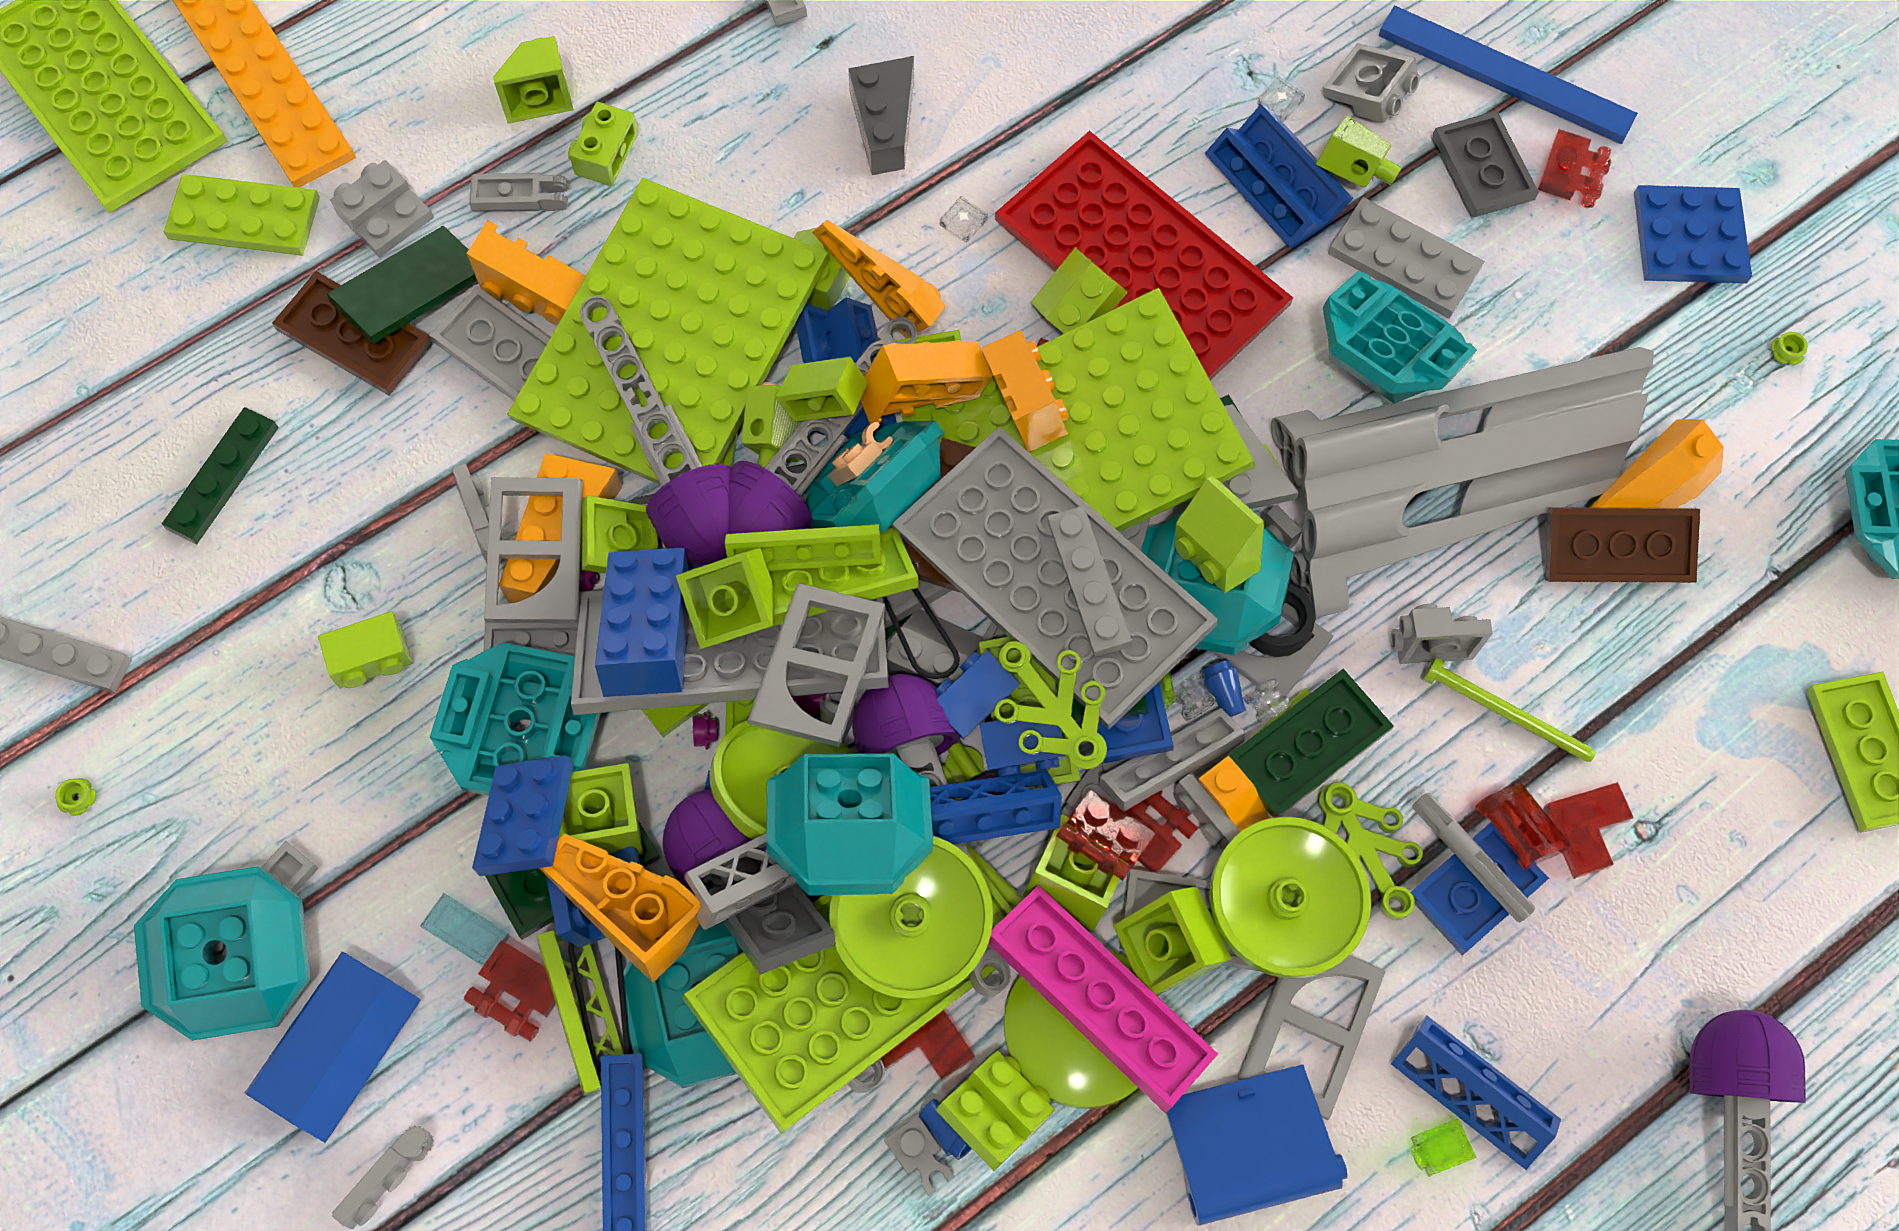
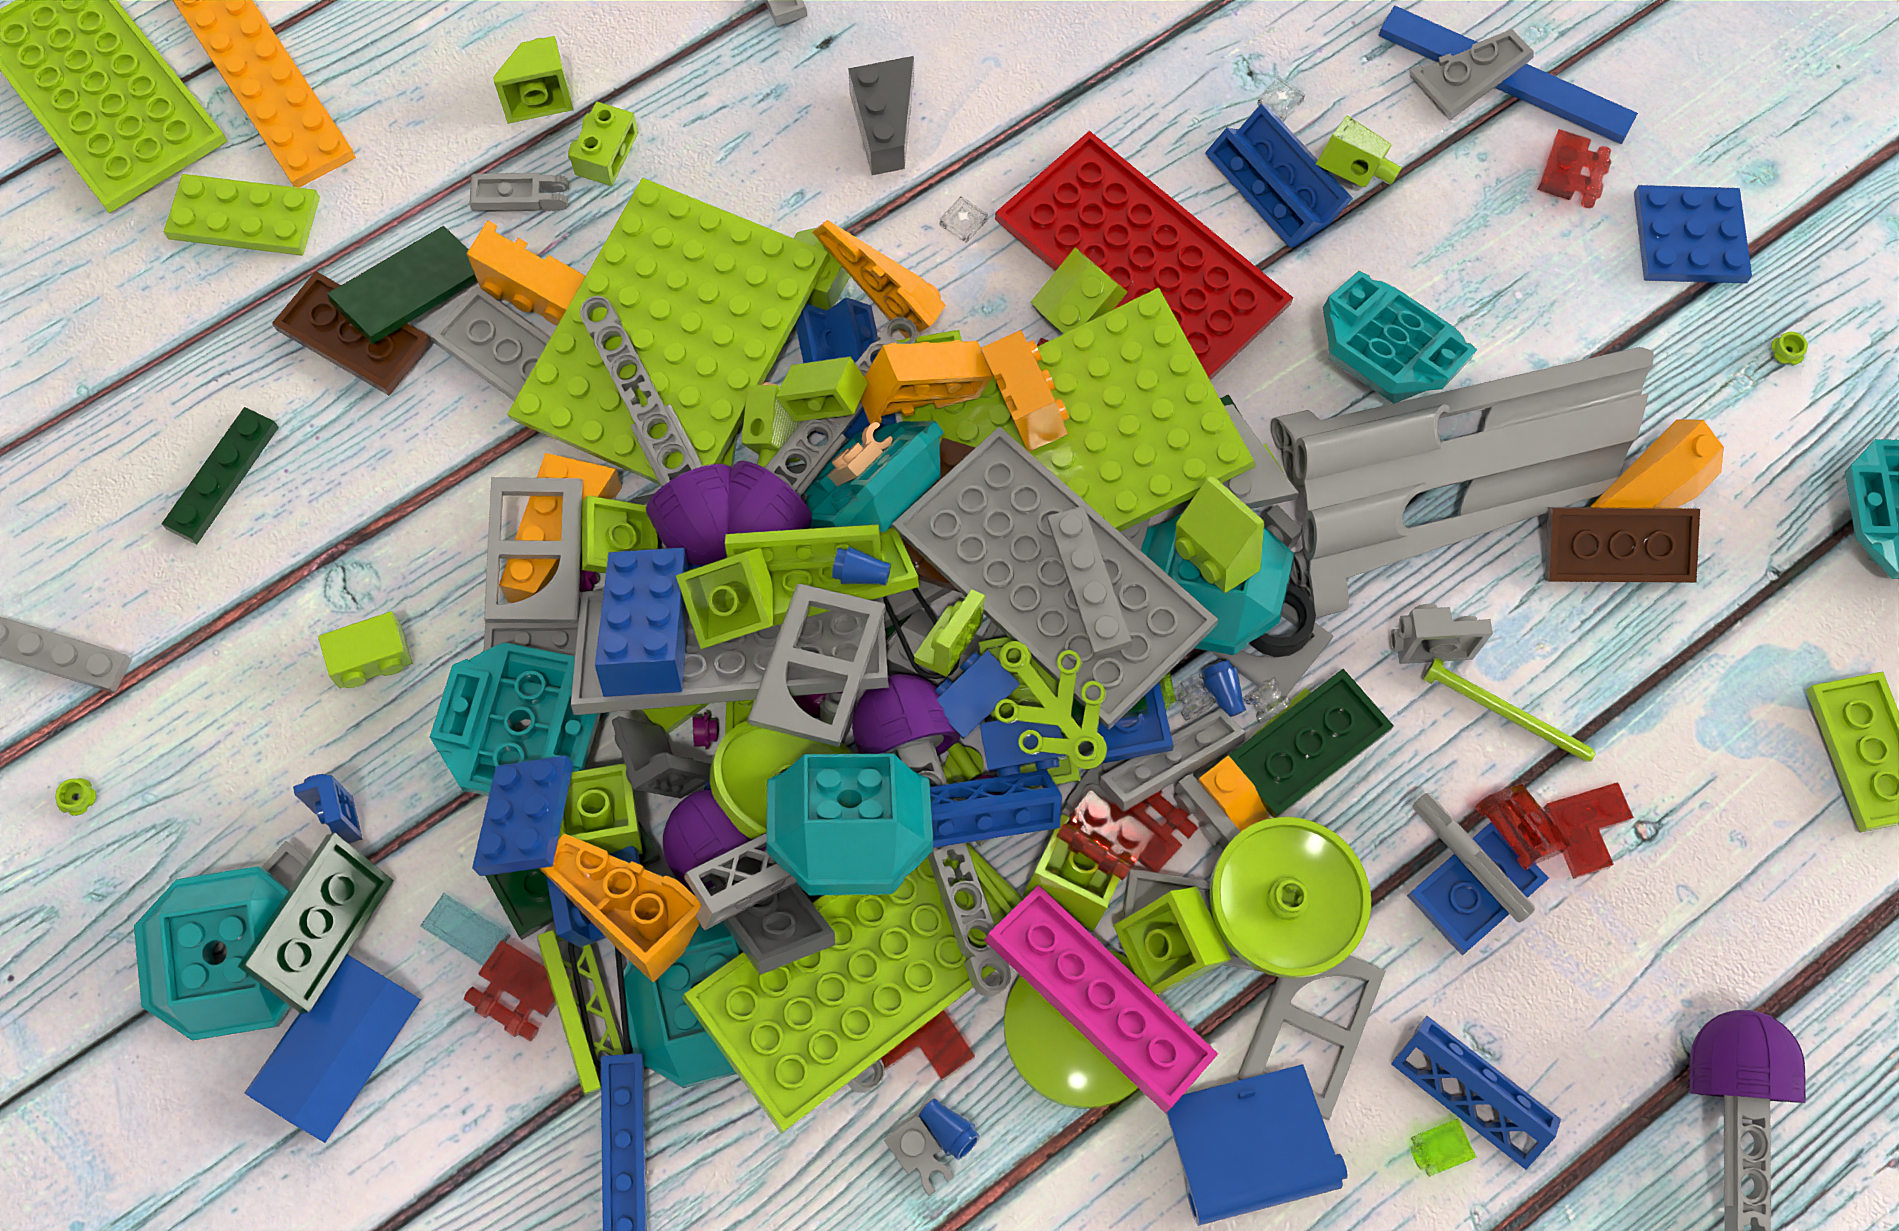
(316, 923): none -> plate
(331, 805): none -> blue bracket
(380, 207): light grey plate -> none
(383, 1176): light grey hinge -> none
(469, 490): light grey hinge -> none
(651, 762): none -> dark grey bracket
(859, 568): none -> blue cone
(921, 934): lime dish -> none
(951, 634): none -> lime bracket
(996, 1109): lime plate -> none
(1366, 842): lime plant -> none
(1373, 82): light grey plate -> none
(1406, 257): light grey plate -> none
(1467, 76): none -> light grey wing
(1485, 164): dark grey plate -> none

